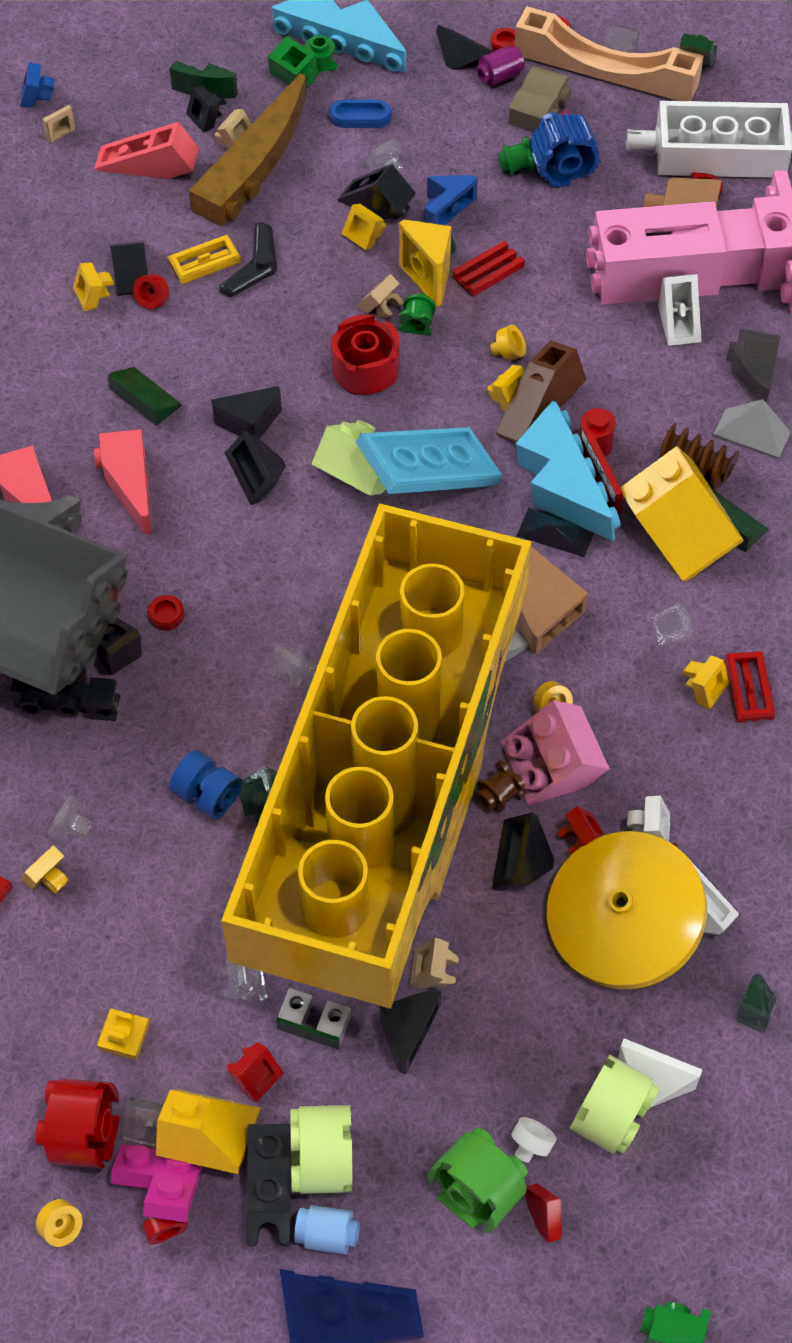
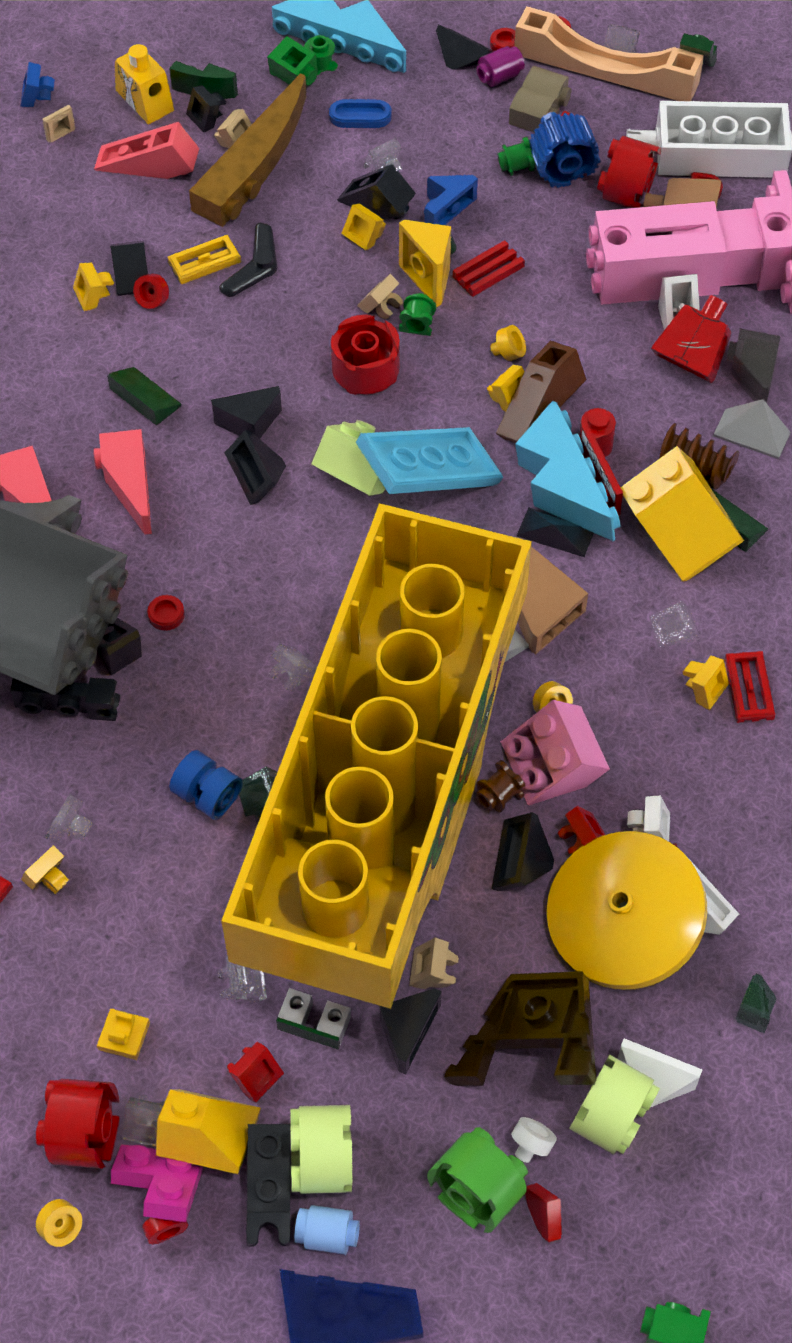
(138, 76): none -> yellow torso
(534, 1013): none -> dark brown wing
(629, 171): none -> red brick
(696, 339): none -> red torso

